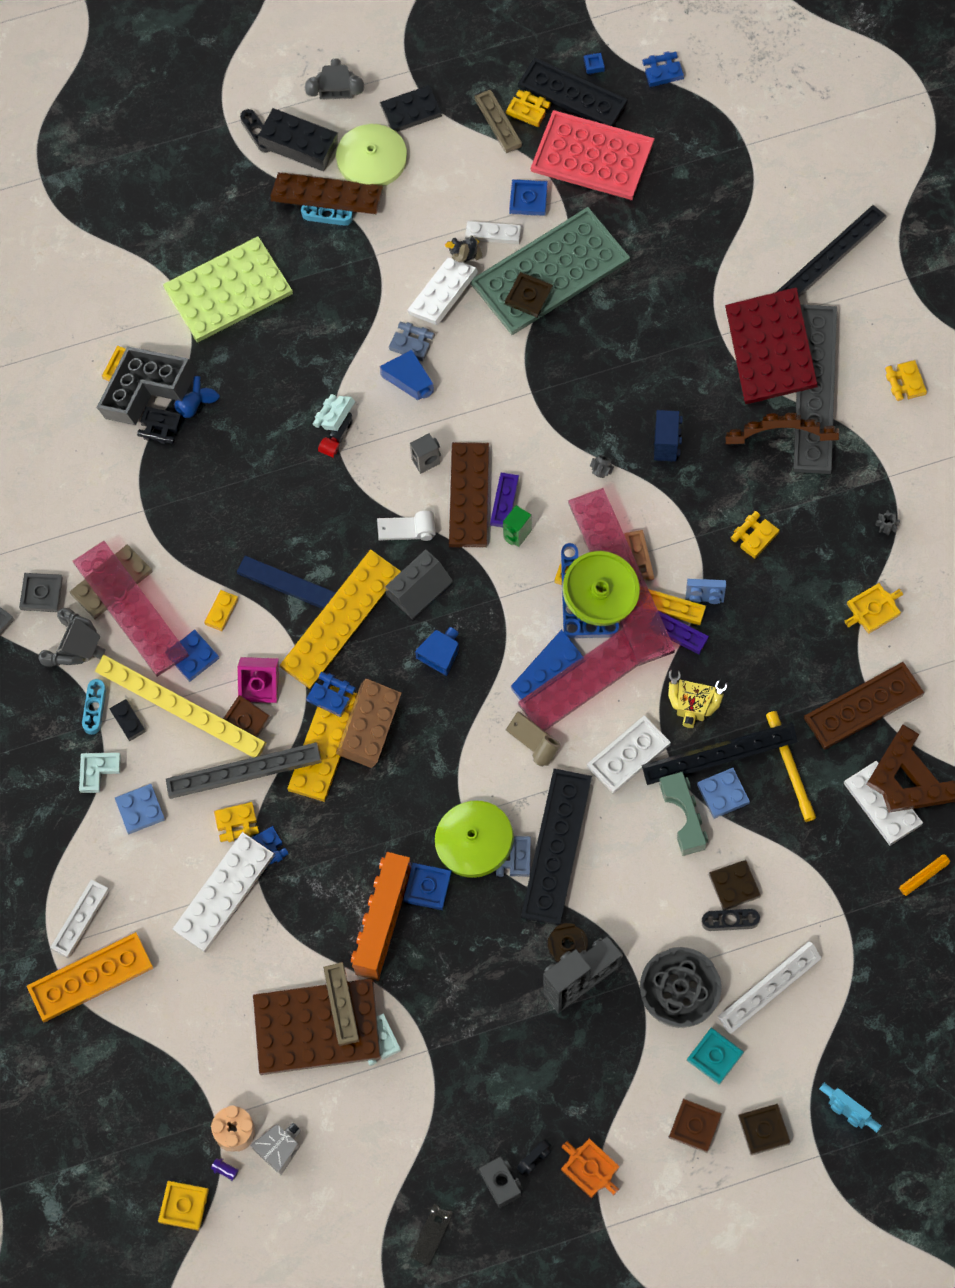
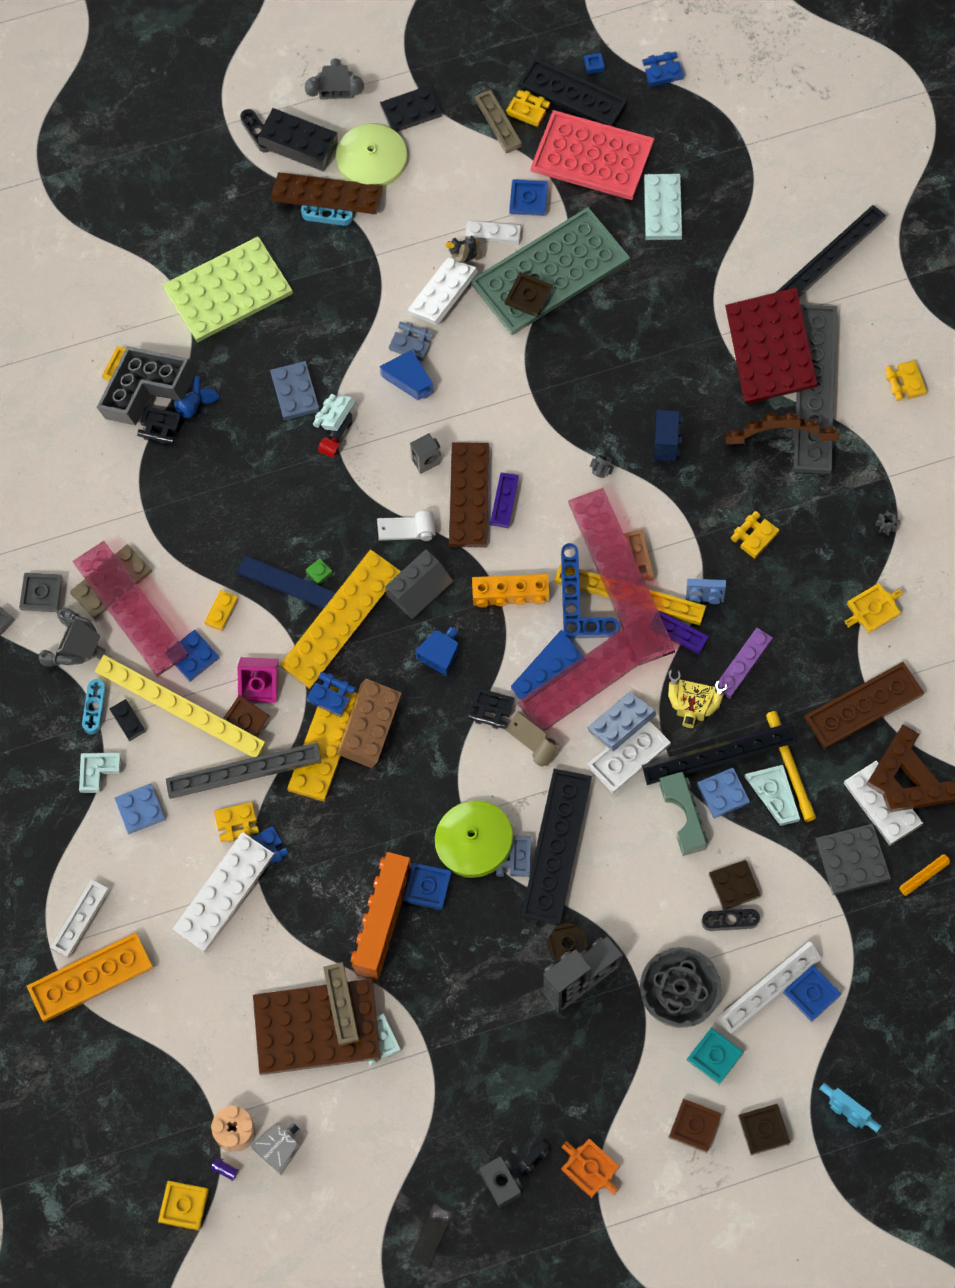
(294, 390): none -> sand blue plate
(319, 571): none -> bright green plate
(494, 703): none -> black plate
(510, 590): none -> light orange brick
(517, 526): green brick -> none
(605, 573): lime dish -> none
(621, 721): none -> sand blue plate
(662, 207): none -> light aqua plate
(744, 662): none -> medium lavender plate
(775, 793): none -> light aqua wing
(812, 993): none -> blue plate
(852, 859): none -> dark grey plate

